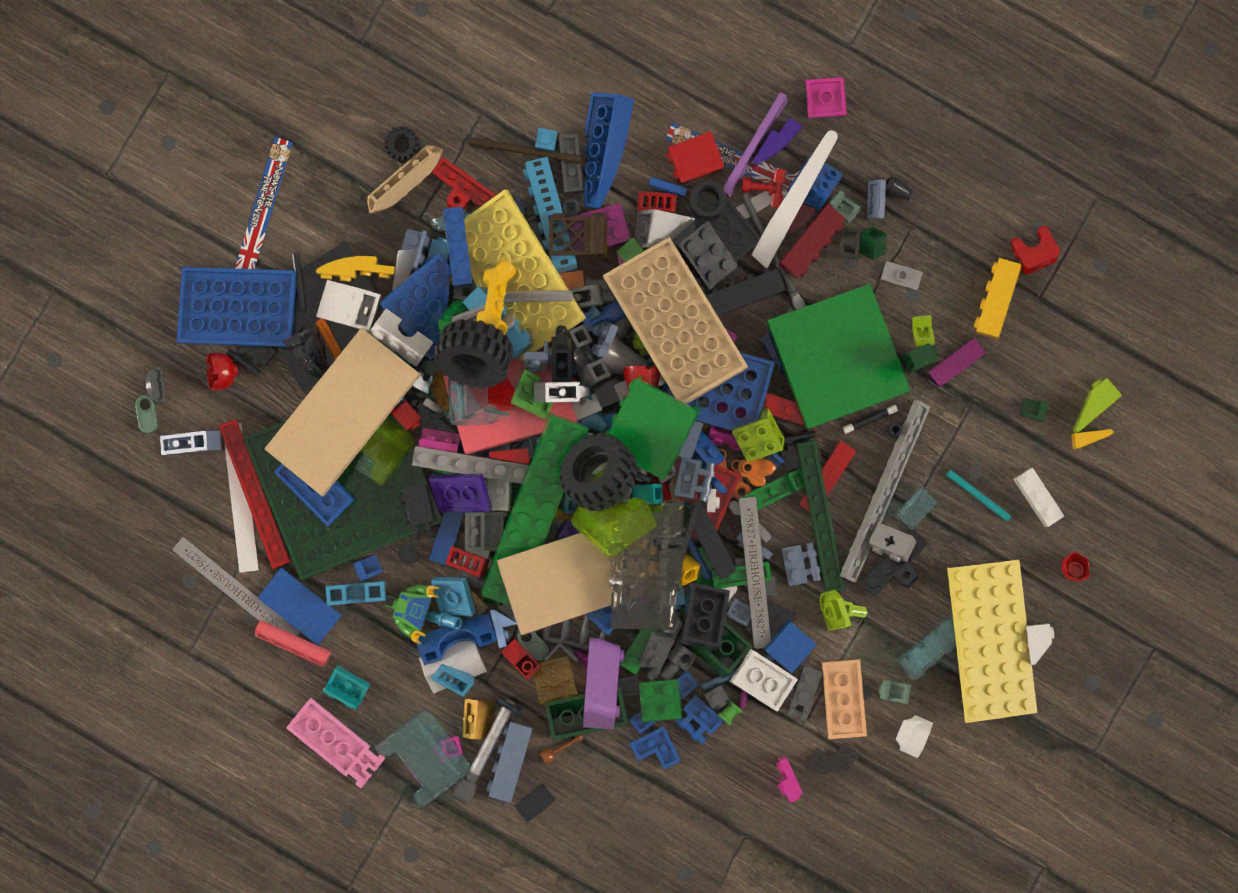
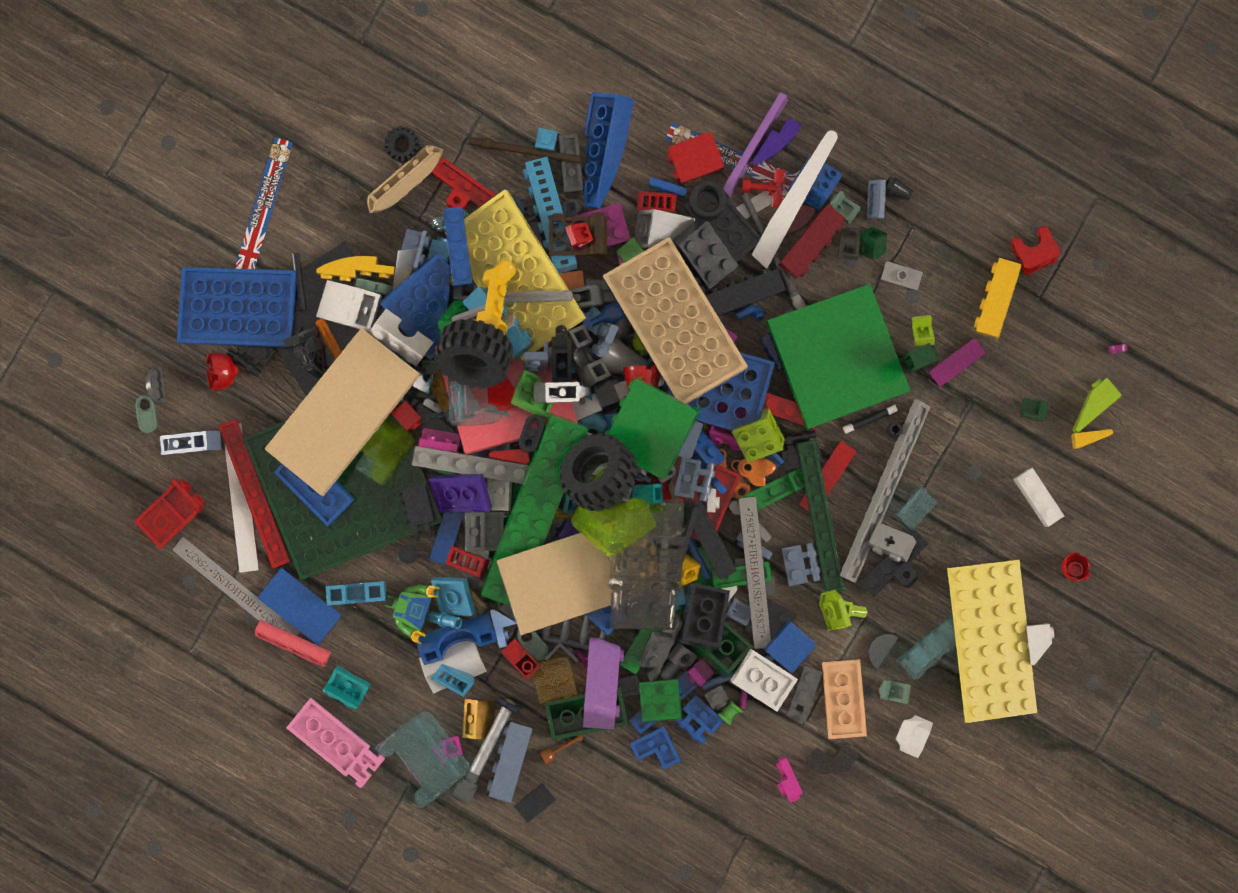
(170, 513): none -> red bracket
(368, 568): blue panel -> none
(374, 287): none -> sand green piece
(531, 434): none -> black plate
(579, 234): none -> red bracket
(699, 673): none -> magenta bracket
(751, 310): none -> blue arm
(825, 97): dark pink plate -> none
(880, 648): none -> dark grey tile
(978, 495): teal bar -> none
(1118, 348): none -> magenta tile

